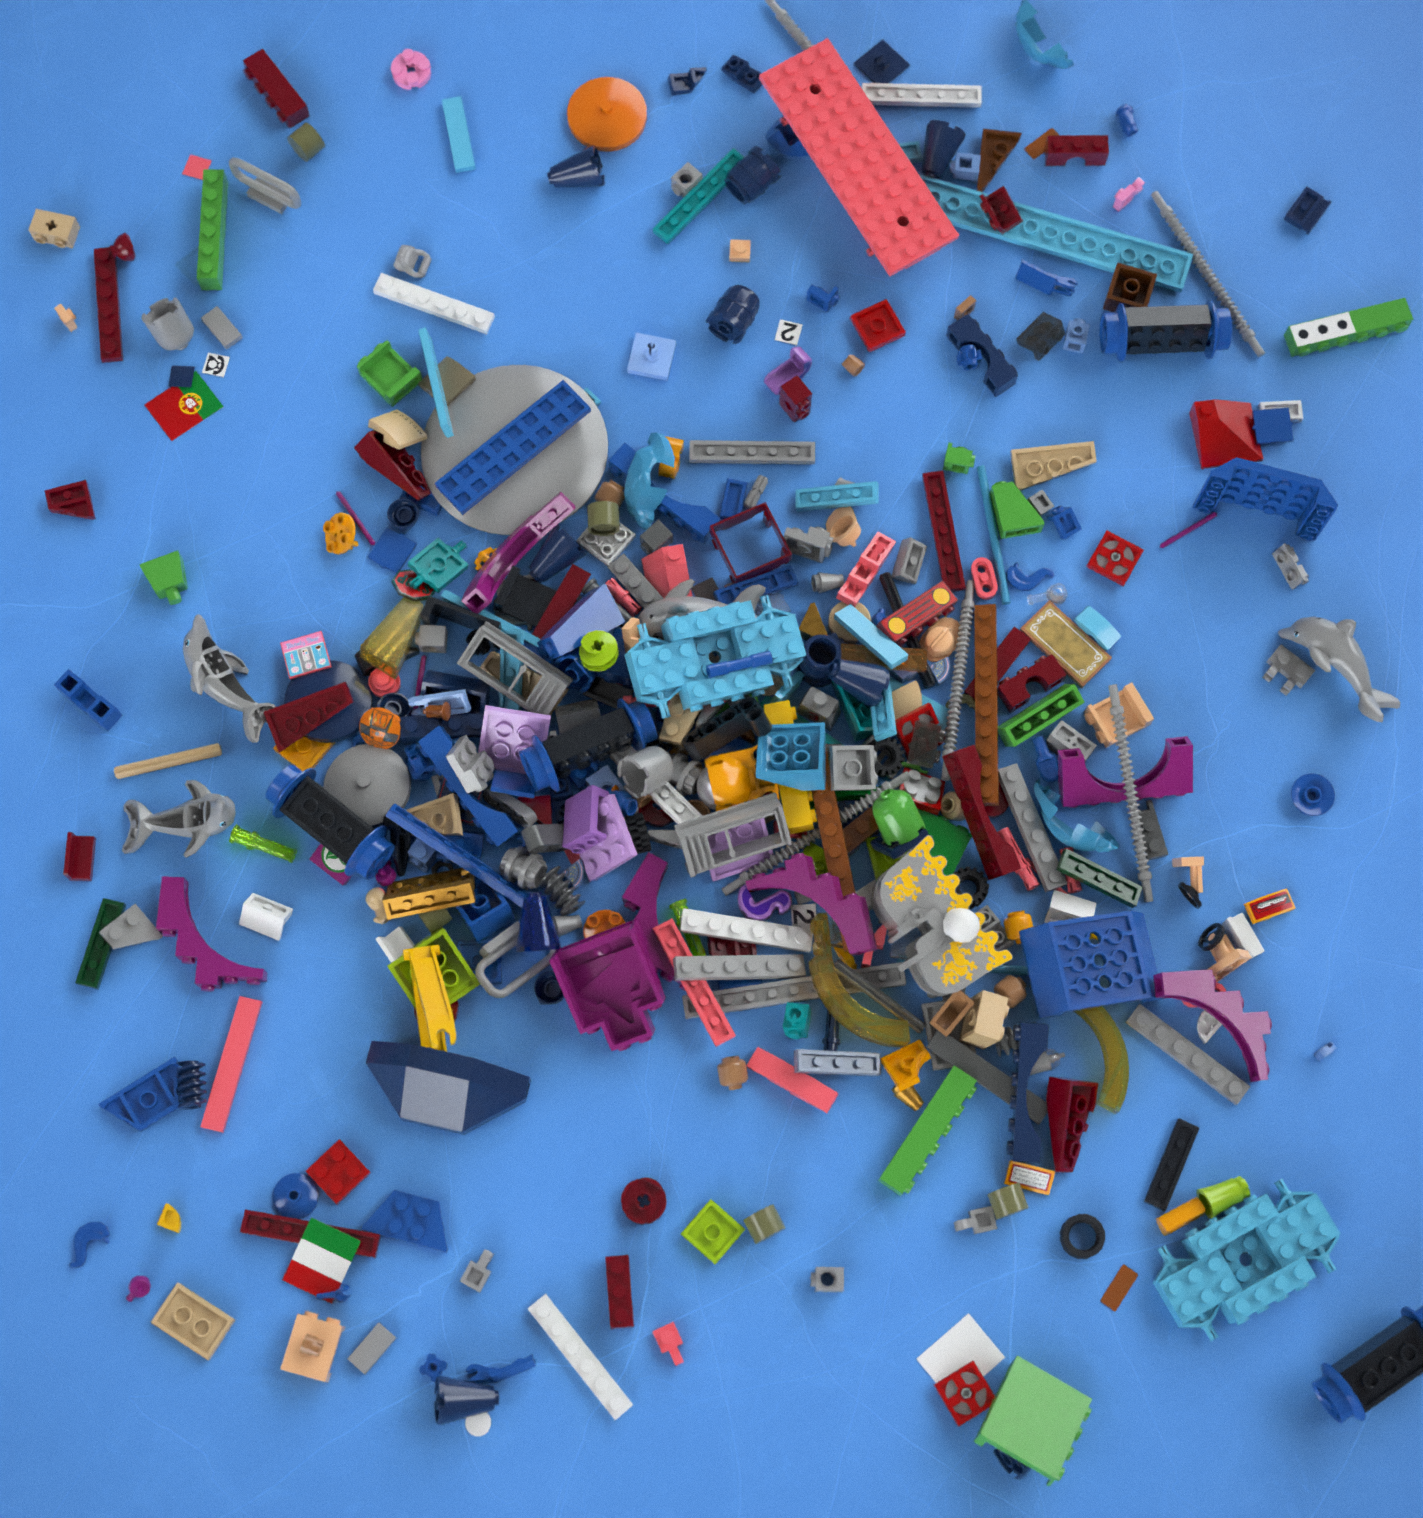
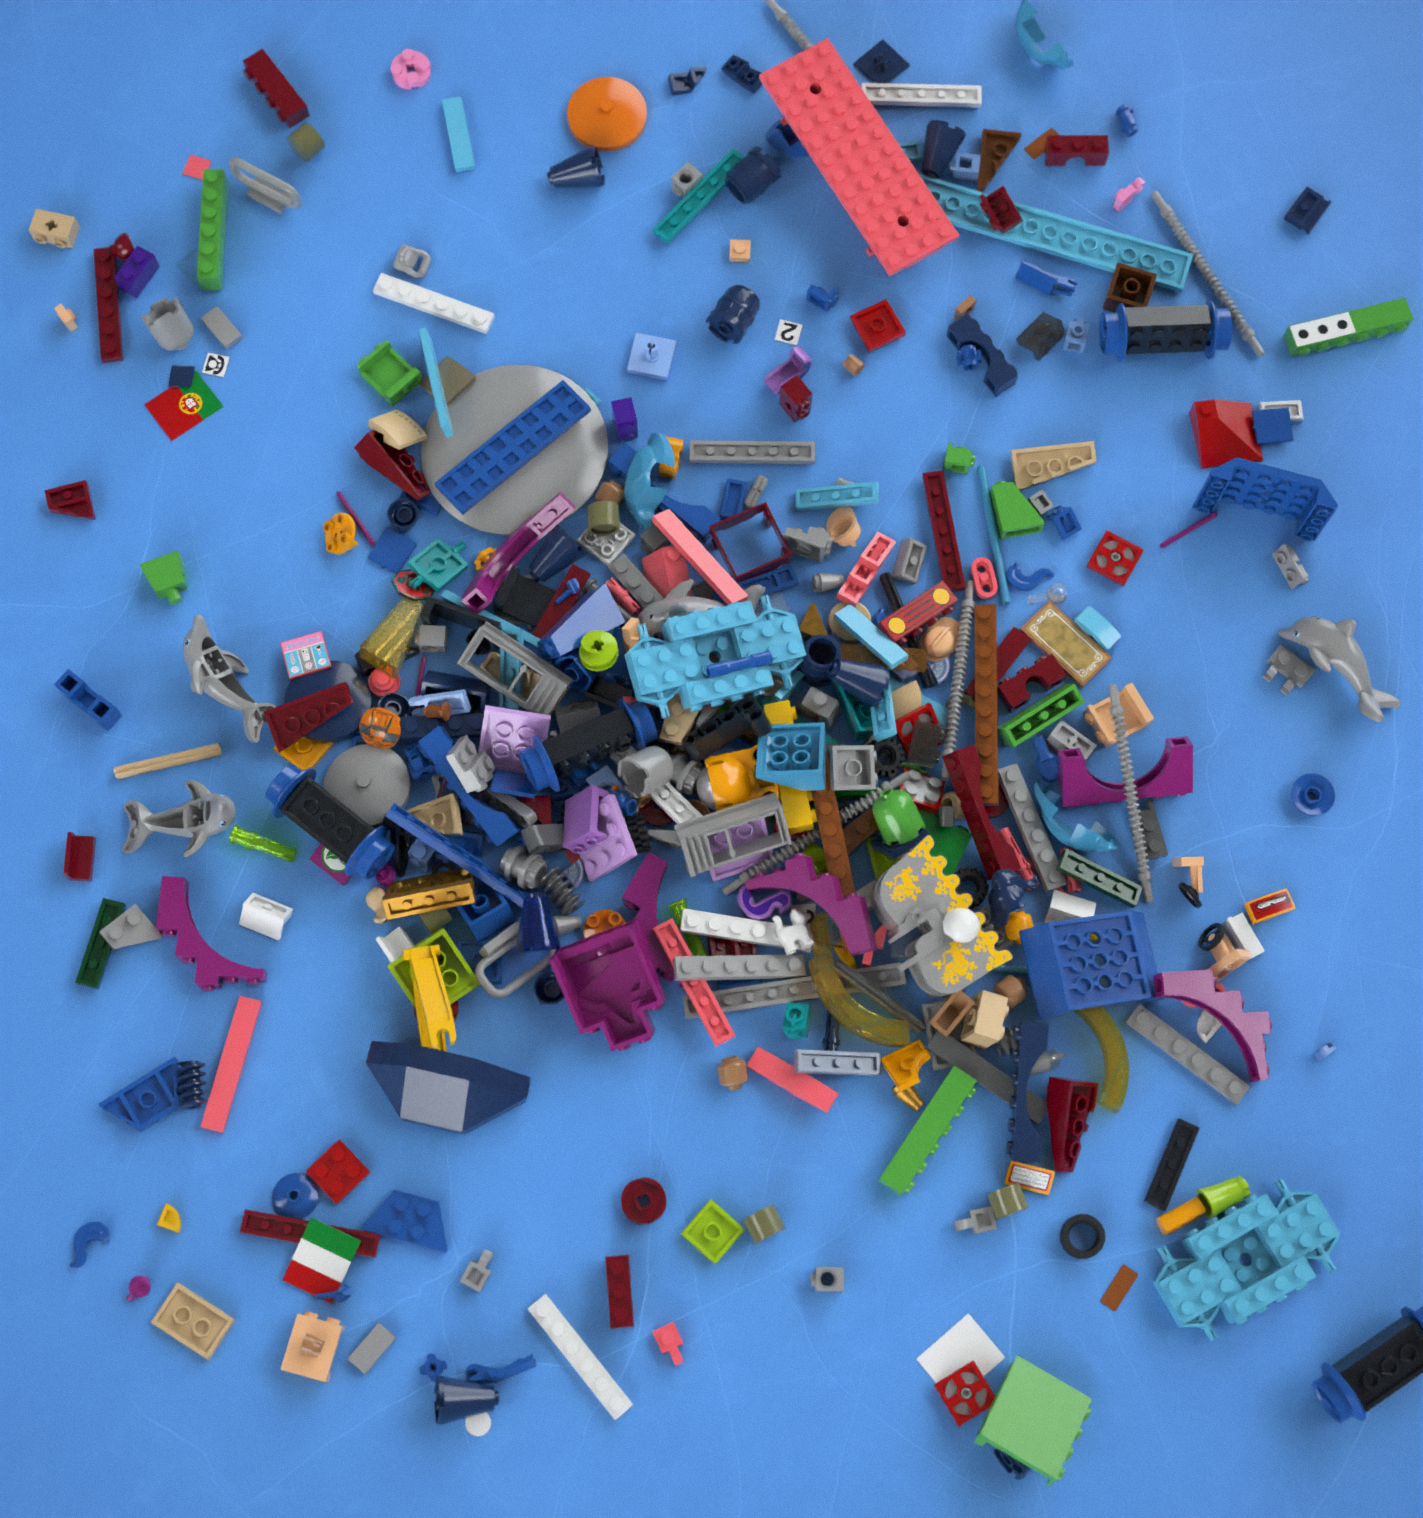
(137, 271): none -> dark purple brick
(573, 587): none -> blue hand
(624, 419): none -> dark purple brick
(699, 557): none -> coral tile
(793, 934): none -> white animal
(946, 816): none -> dark grey hinge
(1006, 894): none -> dark blue piece

